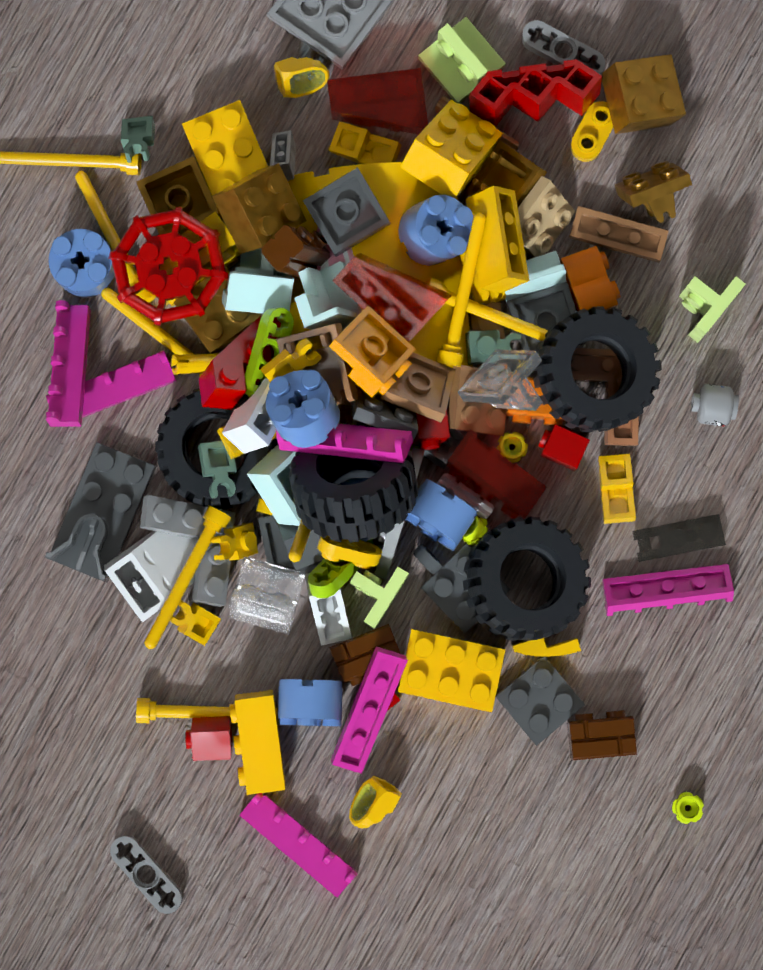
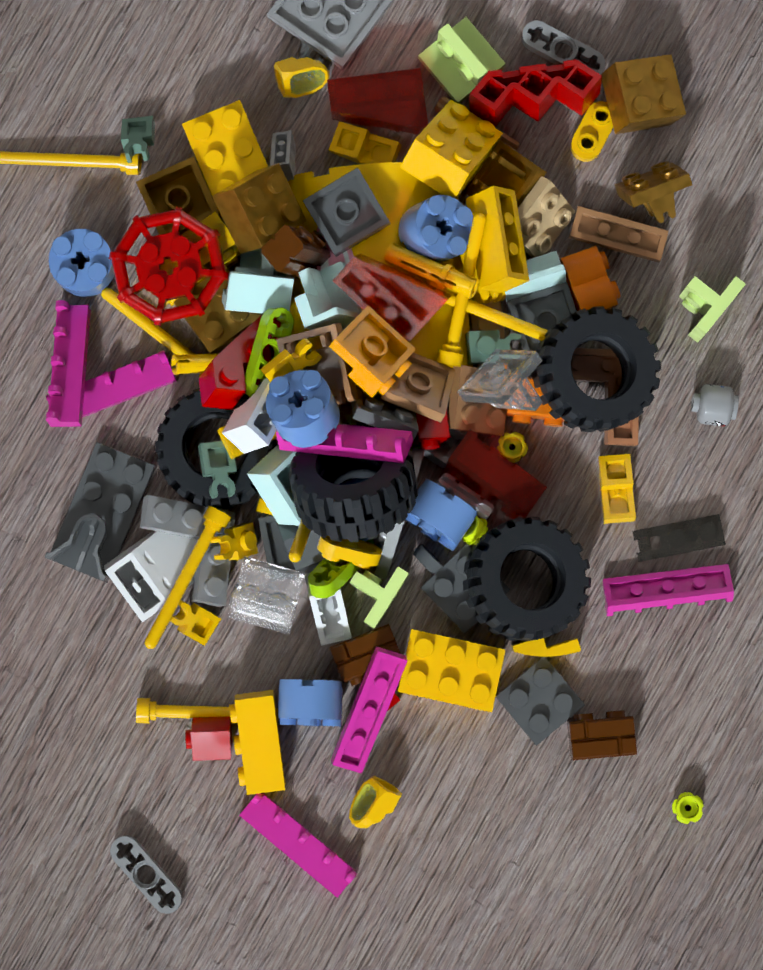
(107, 227): yellow piece -> none
(443, 275): none -> yellow pin
(563, 447): red brick -> none

